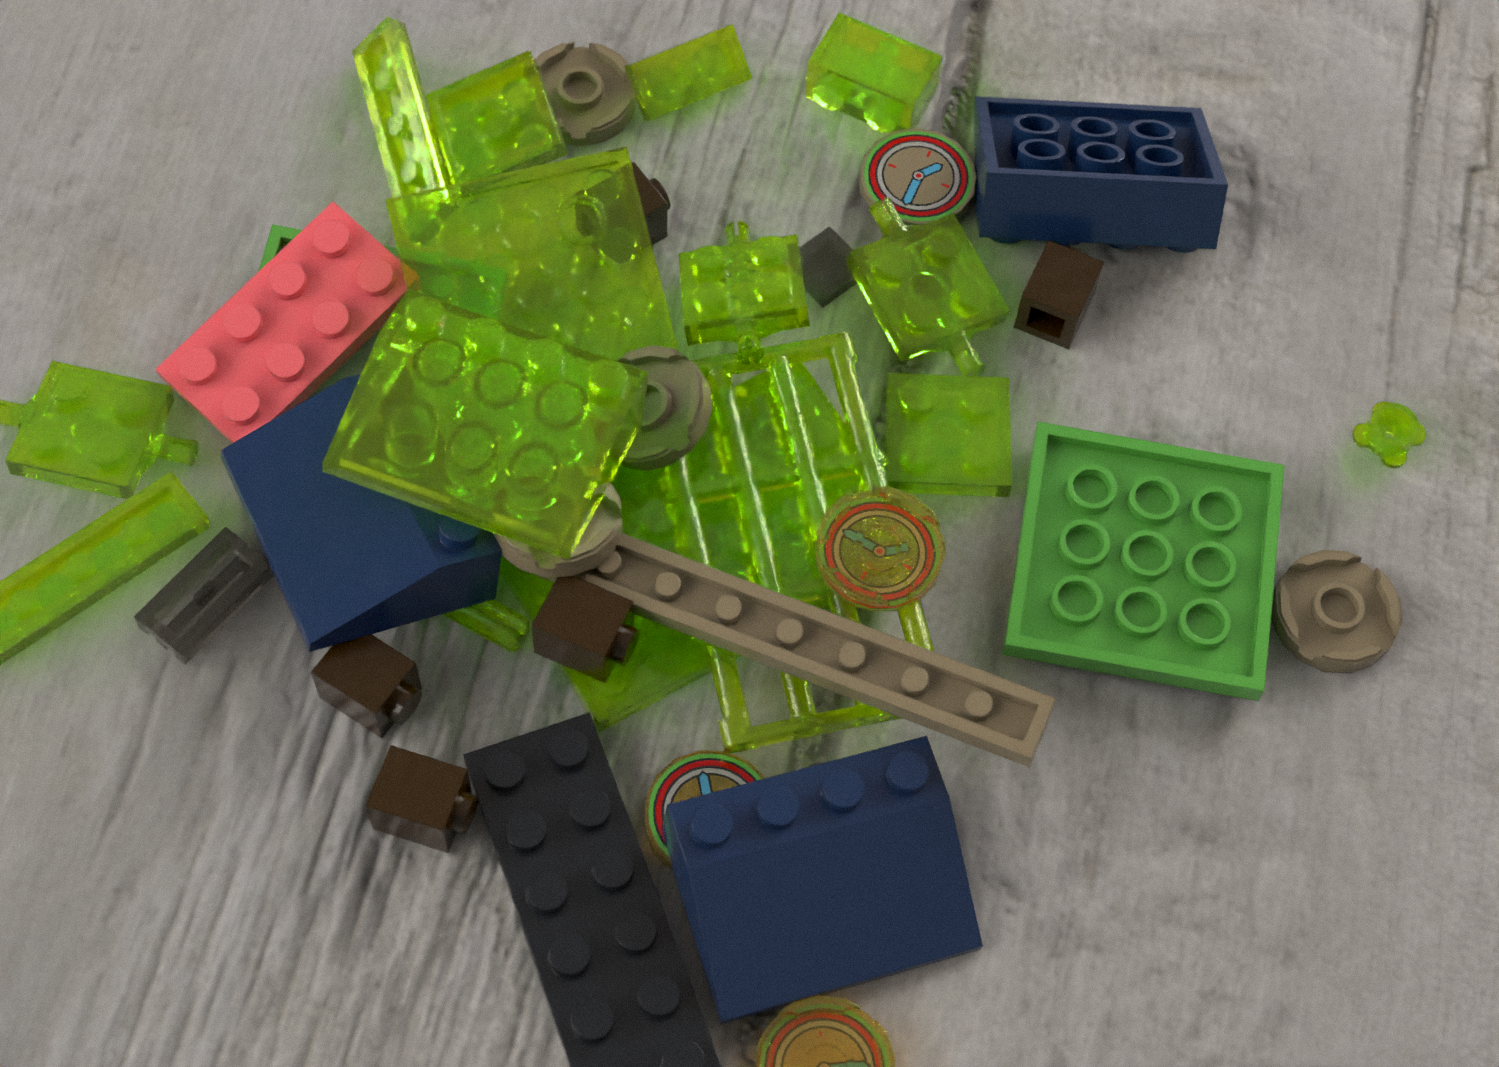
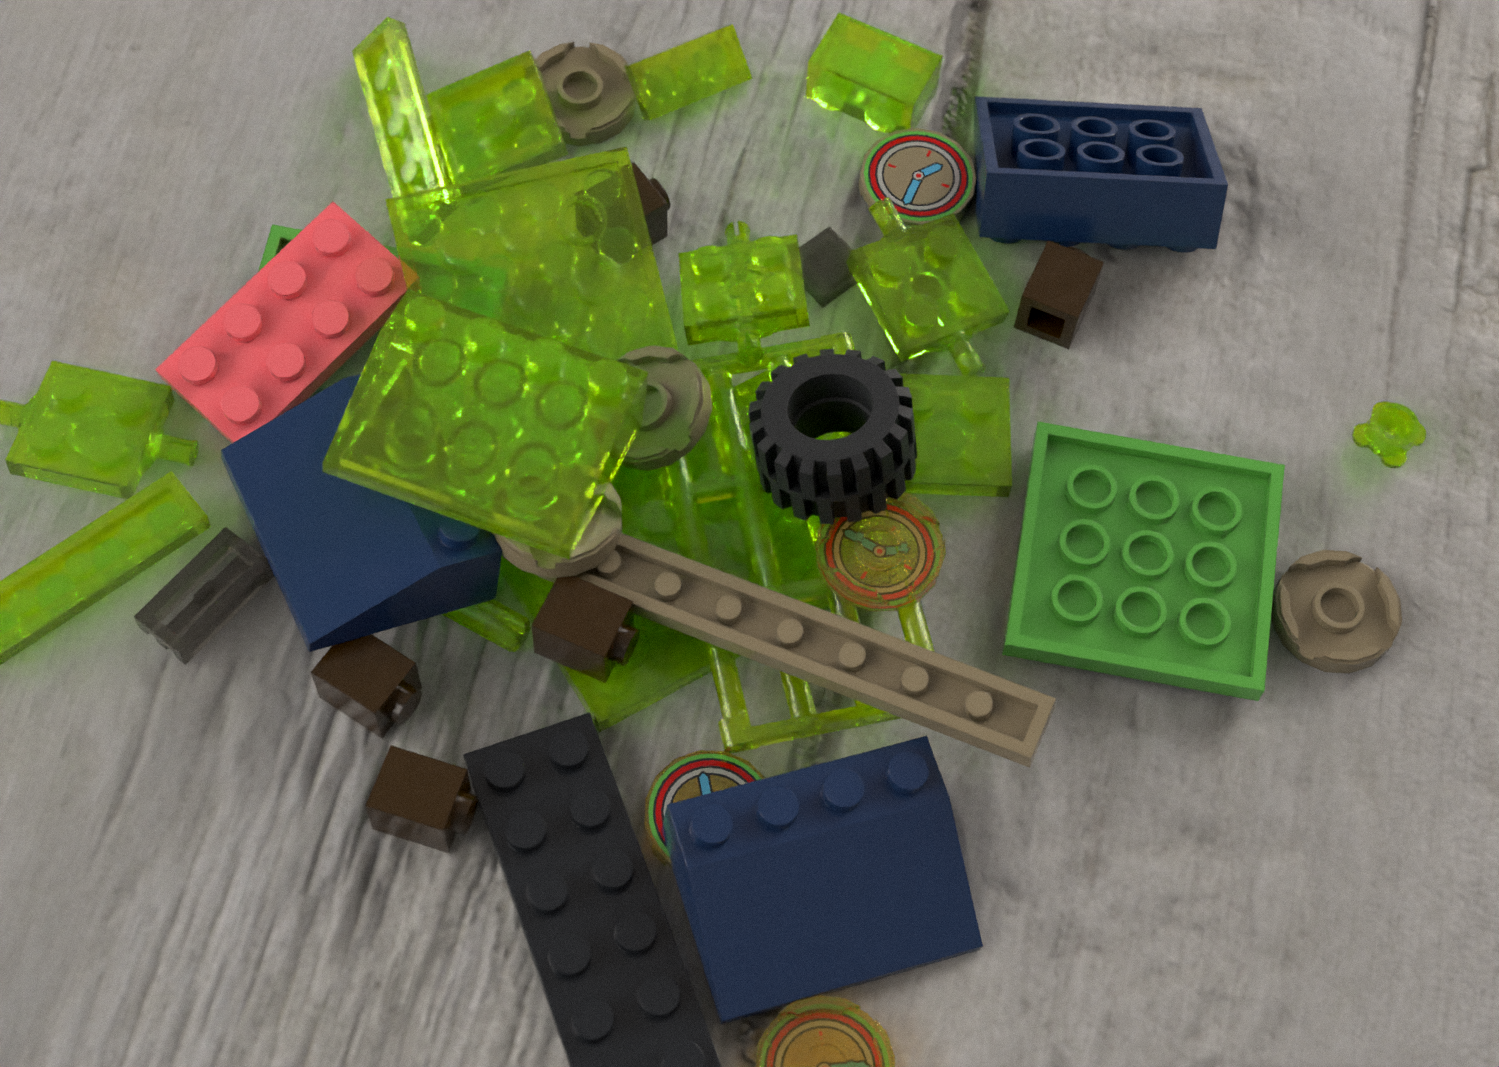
(843, 473): none -> black tyre

